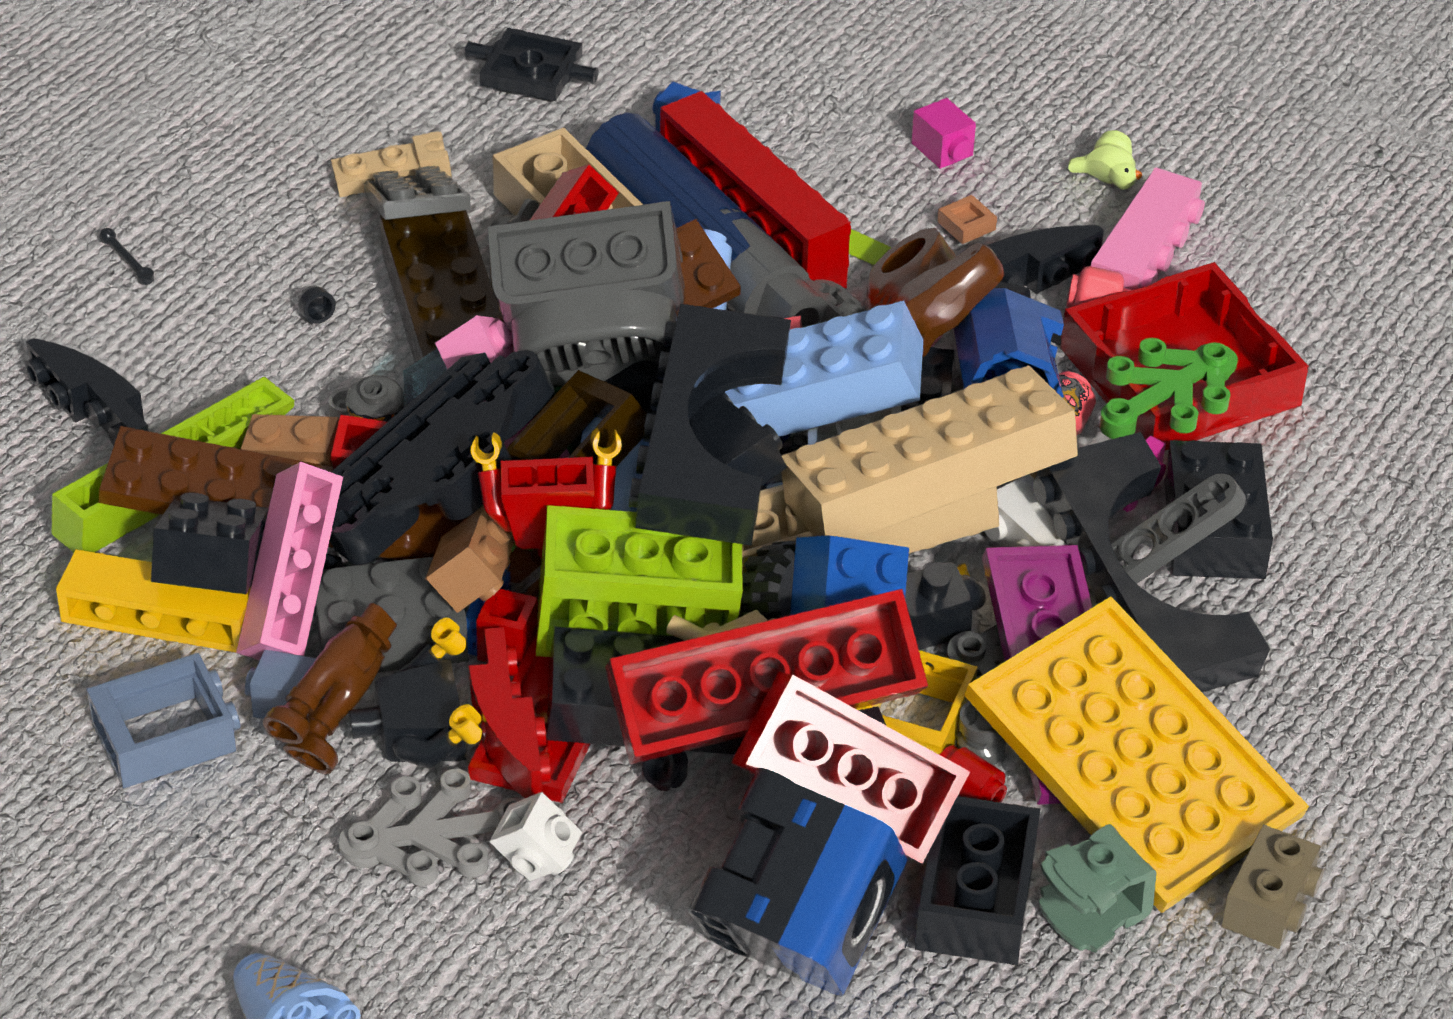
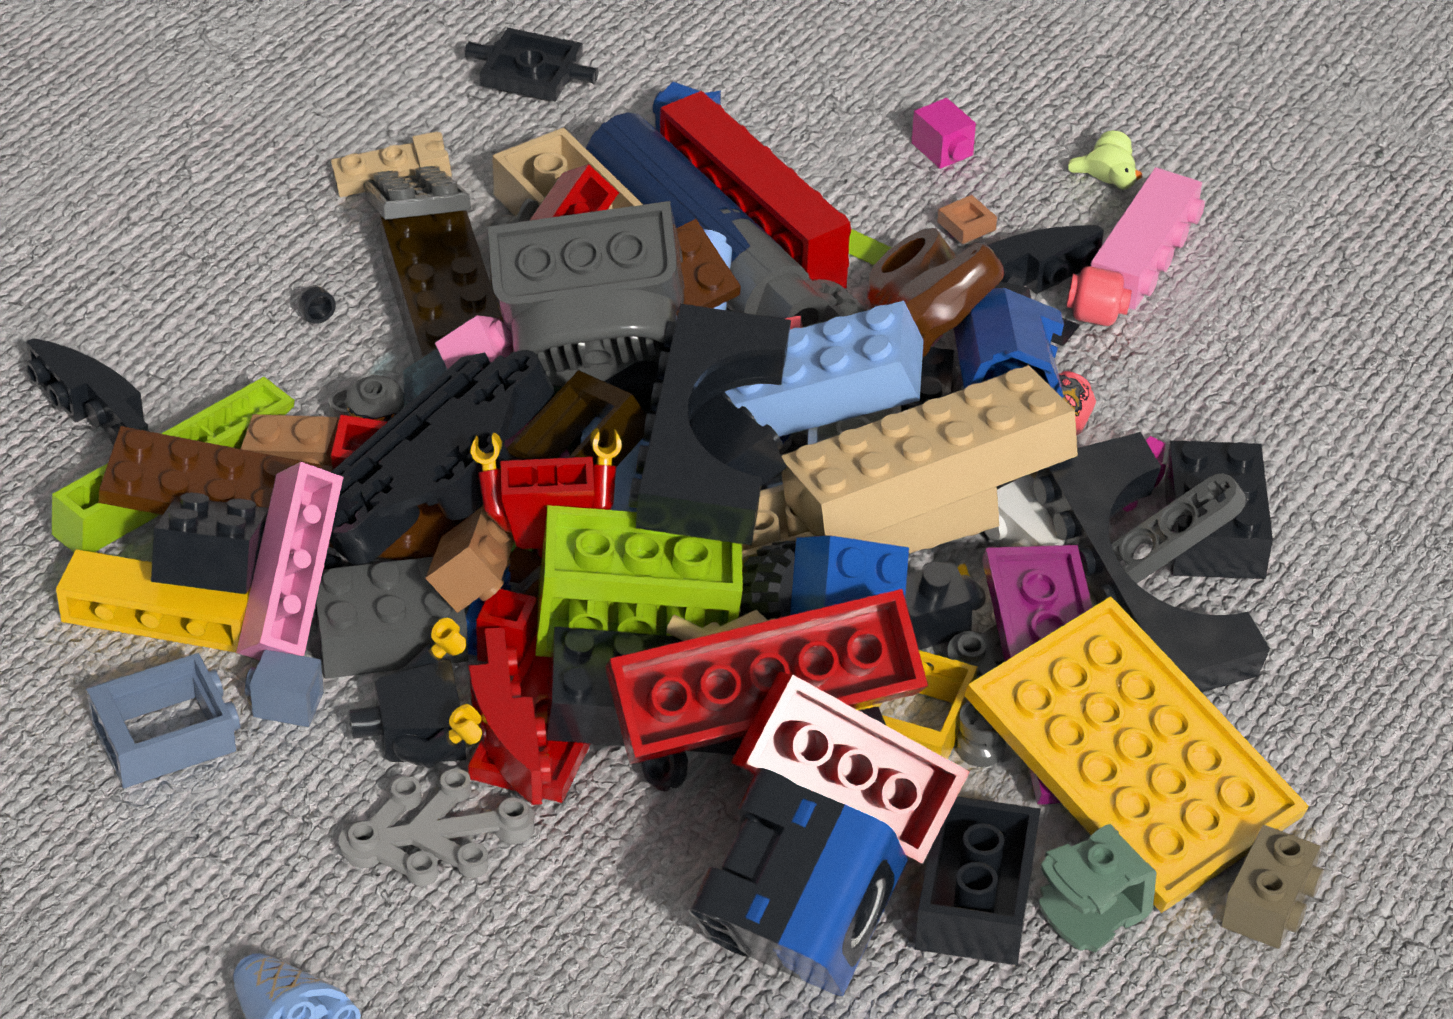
(144, 274): black hinge -> none
(331, 689): reddish brown piece -> none
(536, 837): white brick -> none
(984, 779): red brick -> none
(1187, 313): red tile -> none
(1208, 362): bright green plant -> none

